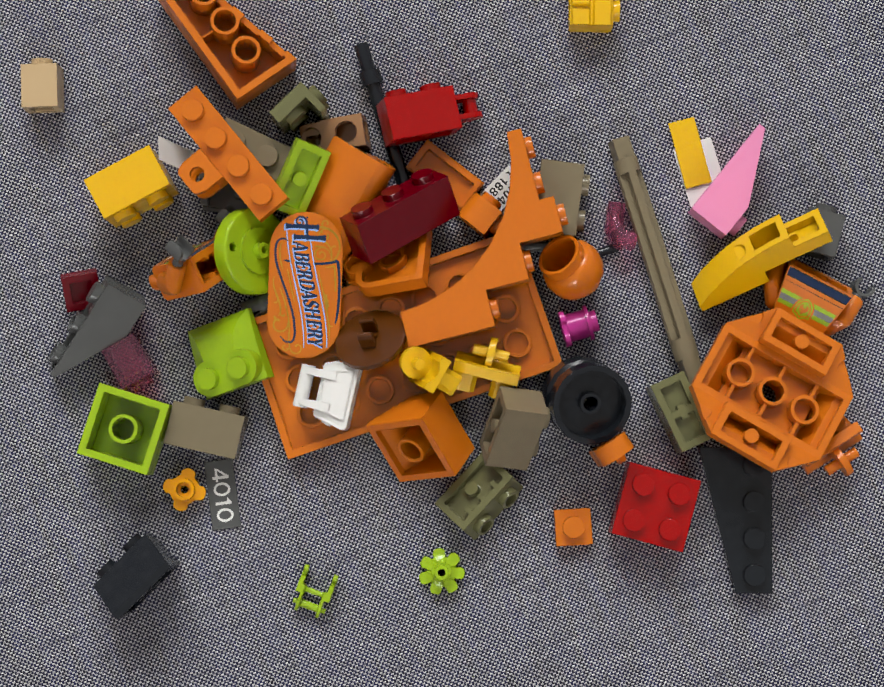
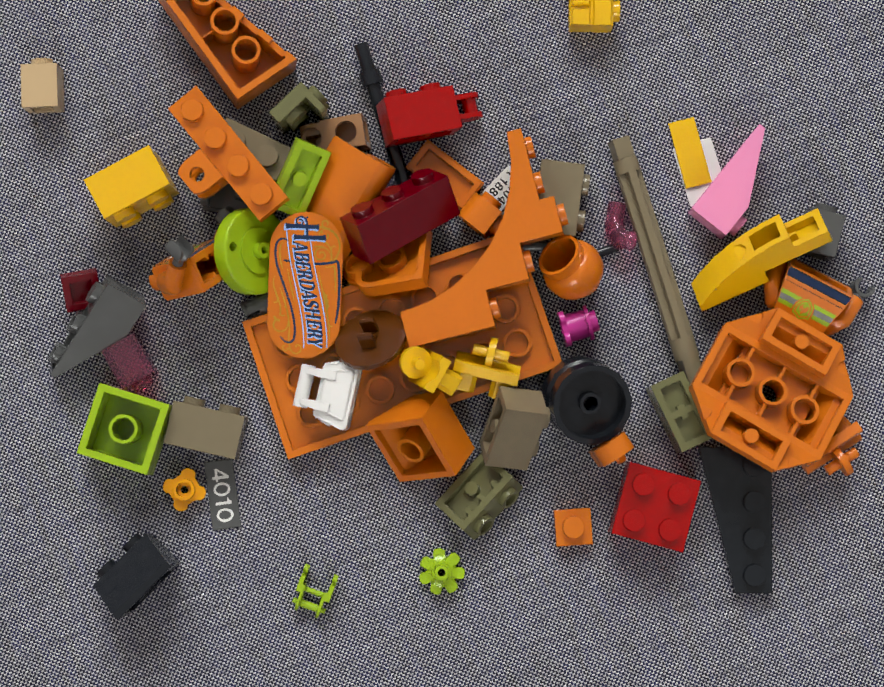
(173, 153): white sticker -> none
(228, 355): lime slope -> none

